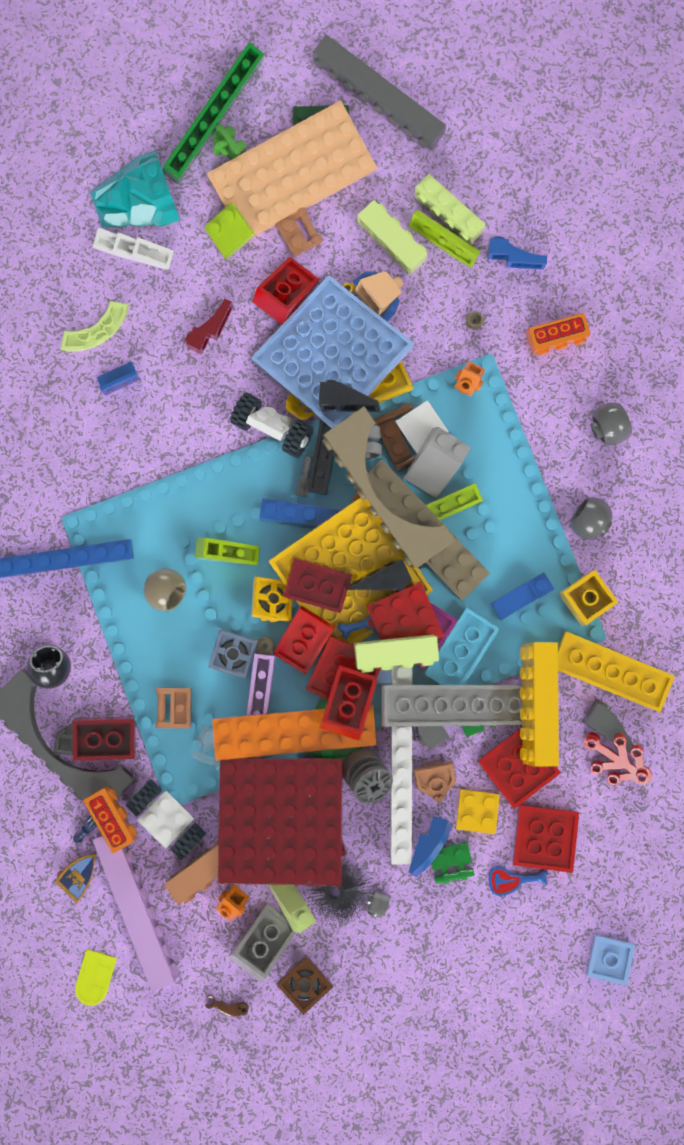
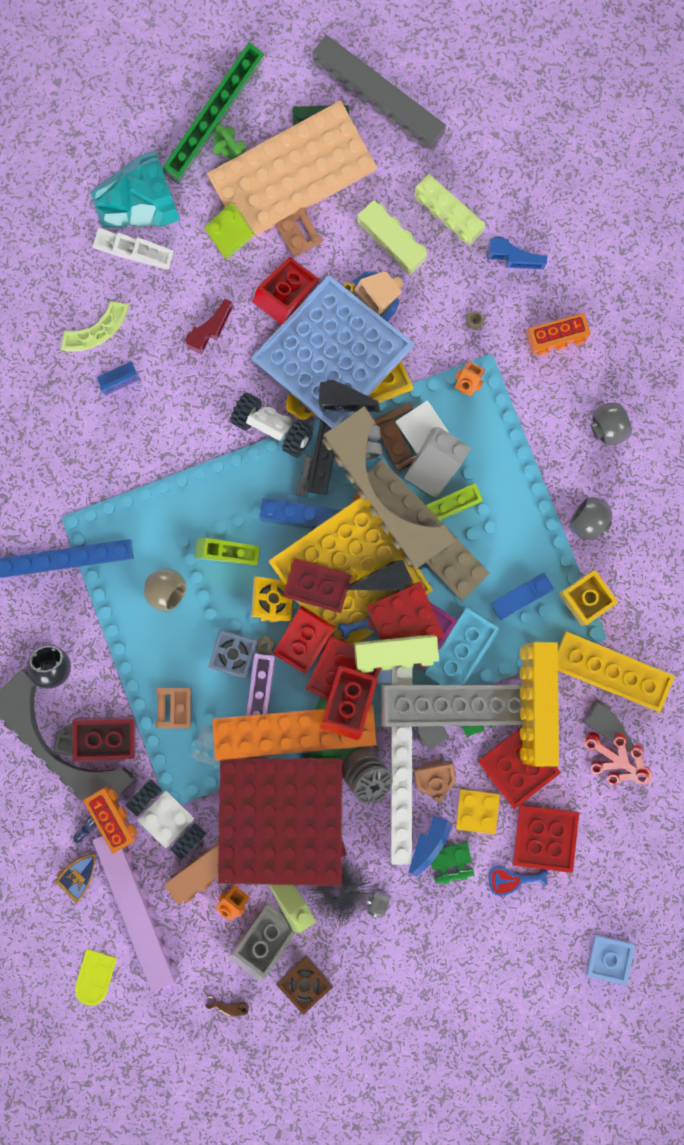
(444, 239): lime plate -> none

